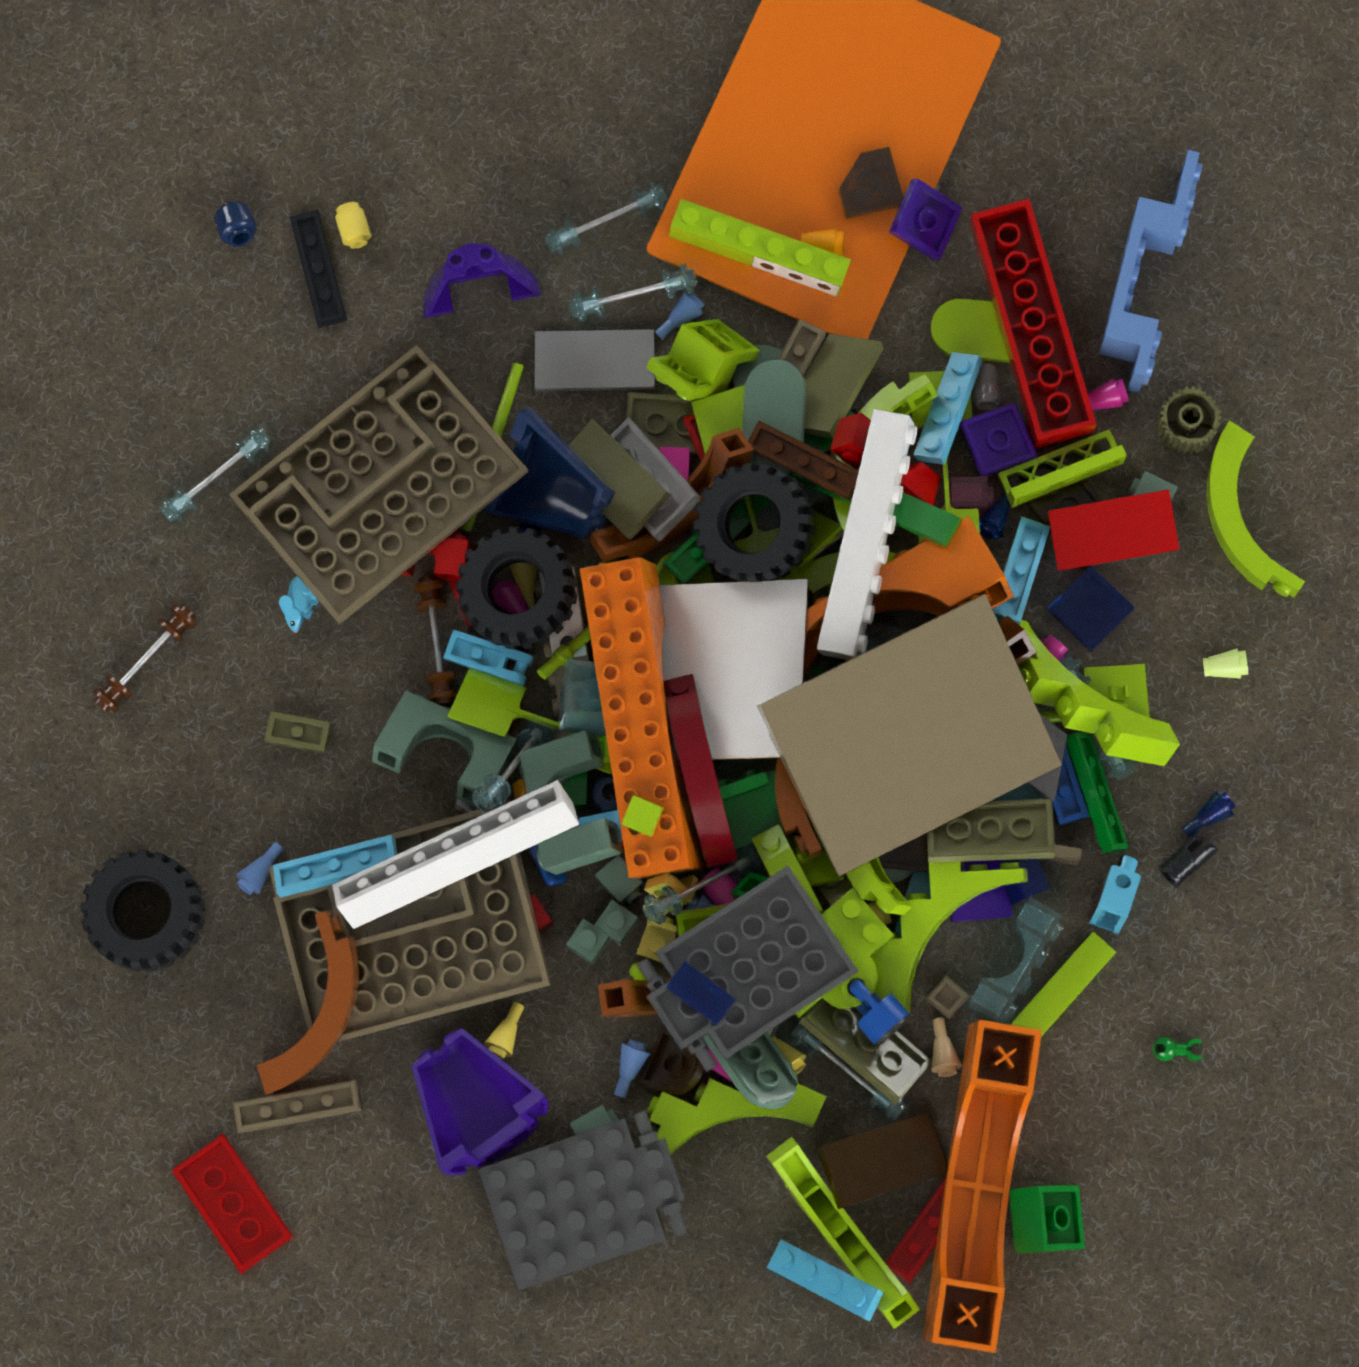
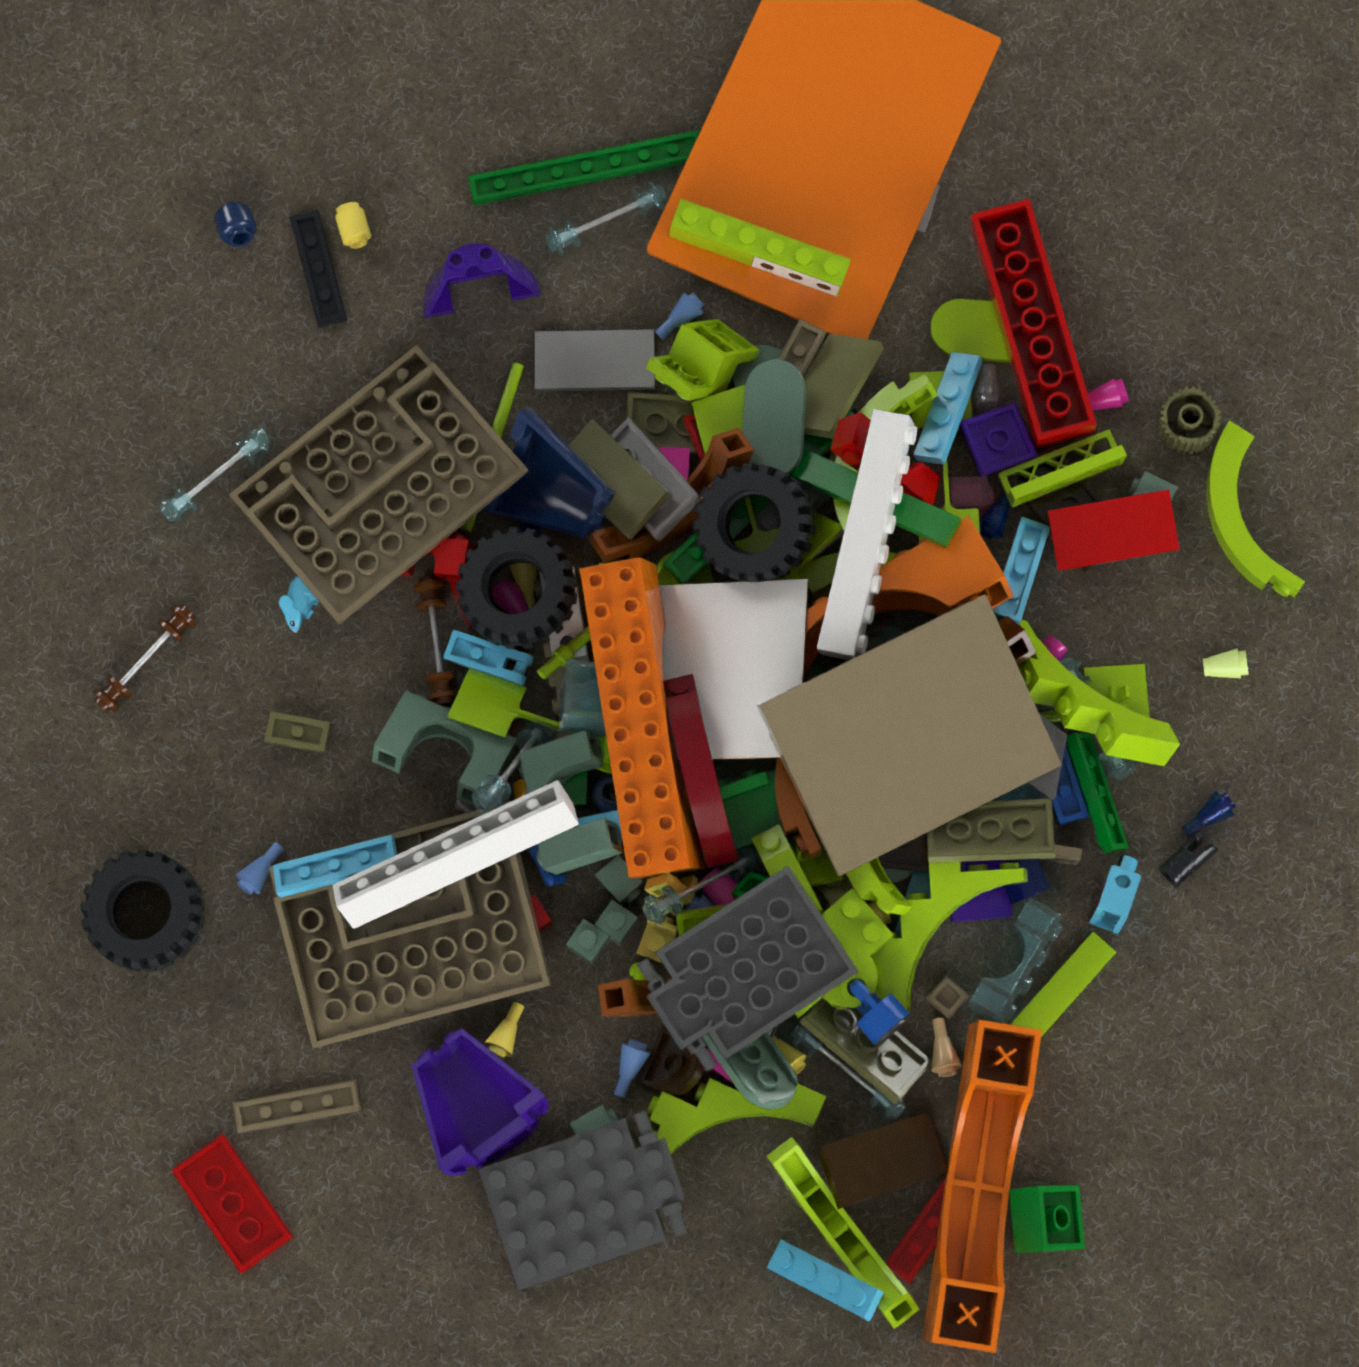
(333, 1015): dark orange arch -> none
(581, 168): none -> green tile
(642, 815): lime tile -> none
(672, 282): clear light blue axle -> none
(700, 993): clear blue tile -> none
(804, 460): reddish brown tile -> none
(828, 240): light orange cone -> none
(871, 185): clear smoke plate -> none
(925, 219): dark purple plate -> none
(1090, 608): clear blue plate -> none
(1160, 229): medium blue bracket -> none
(1169, 1049): green arm -> none

